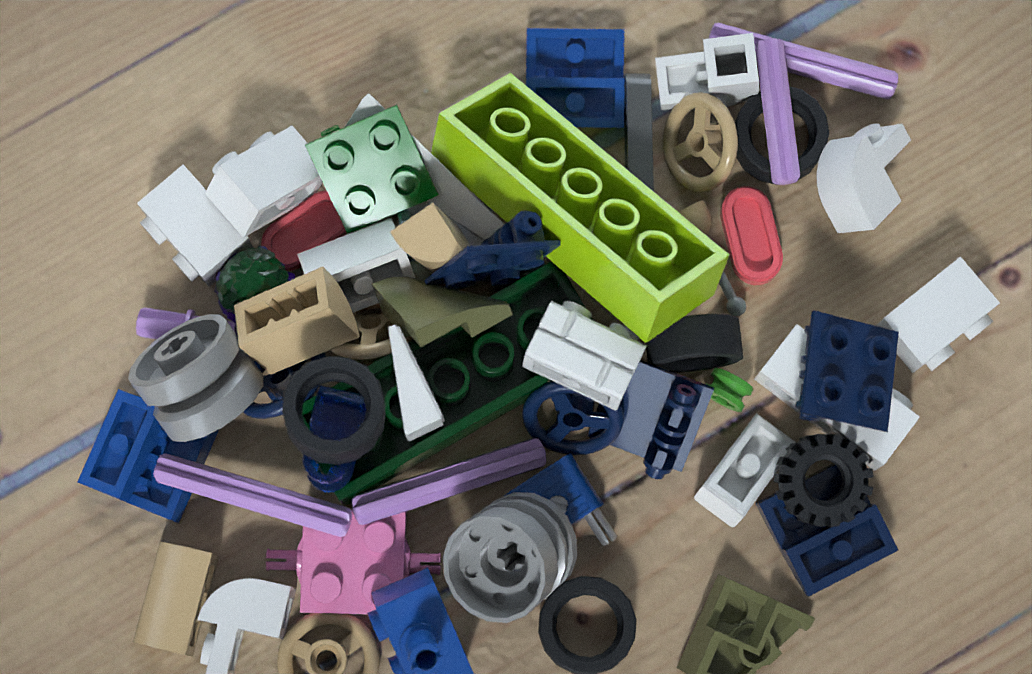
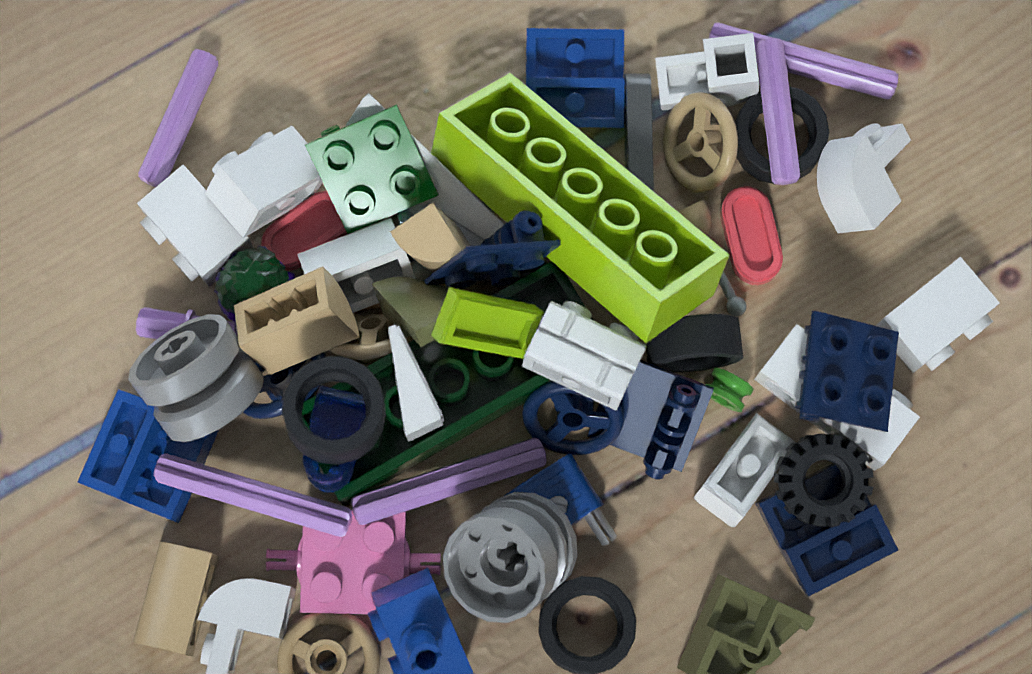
(178, 118): none -> lavender axle
(486, 323): none -> lime tile

